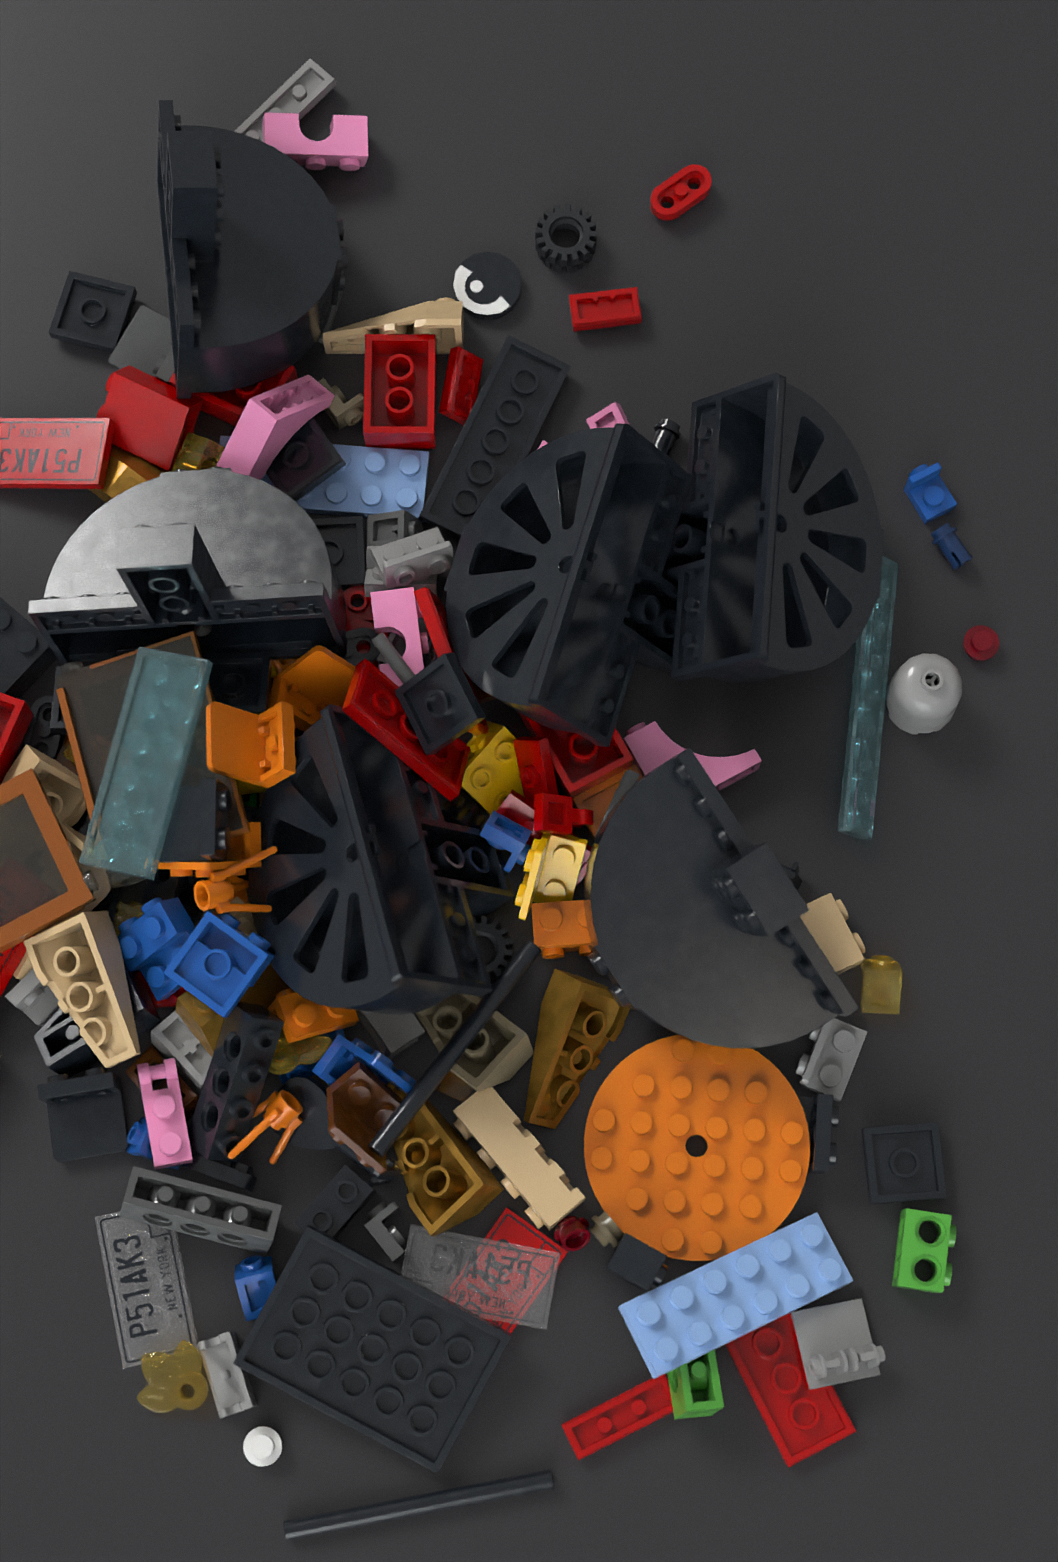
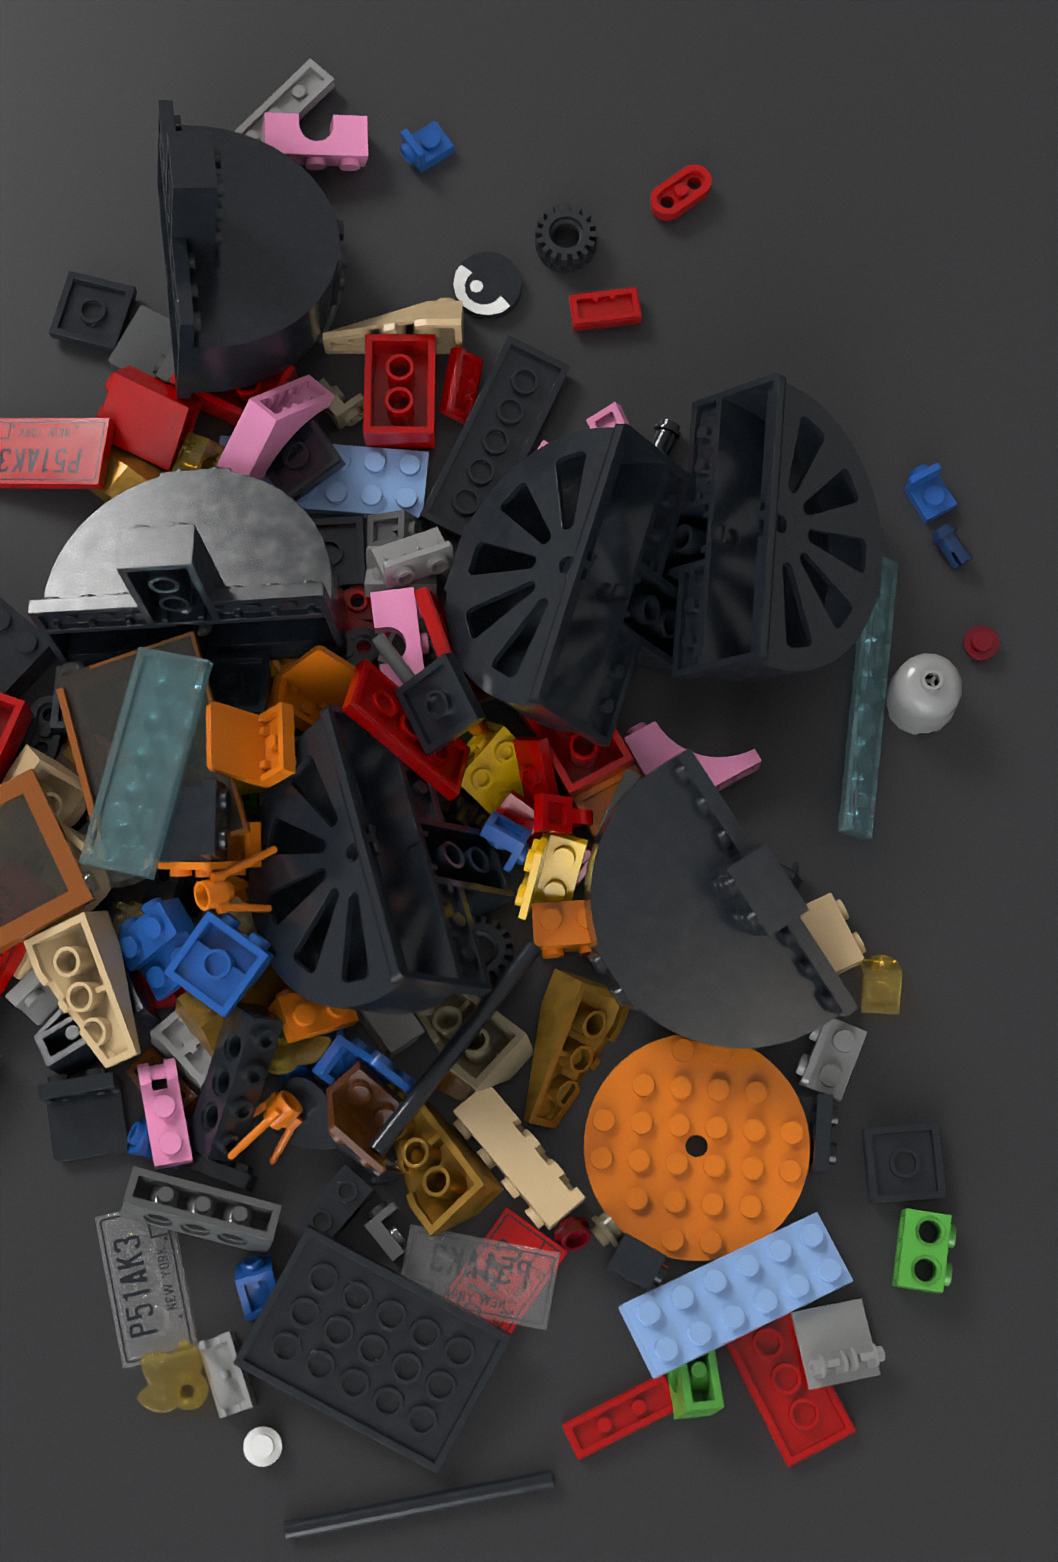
(425, 146): none -> blue bracket

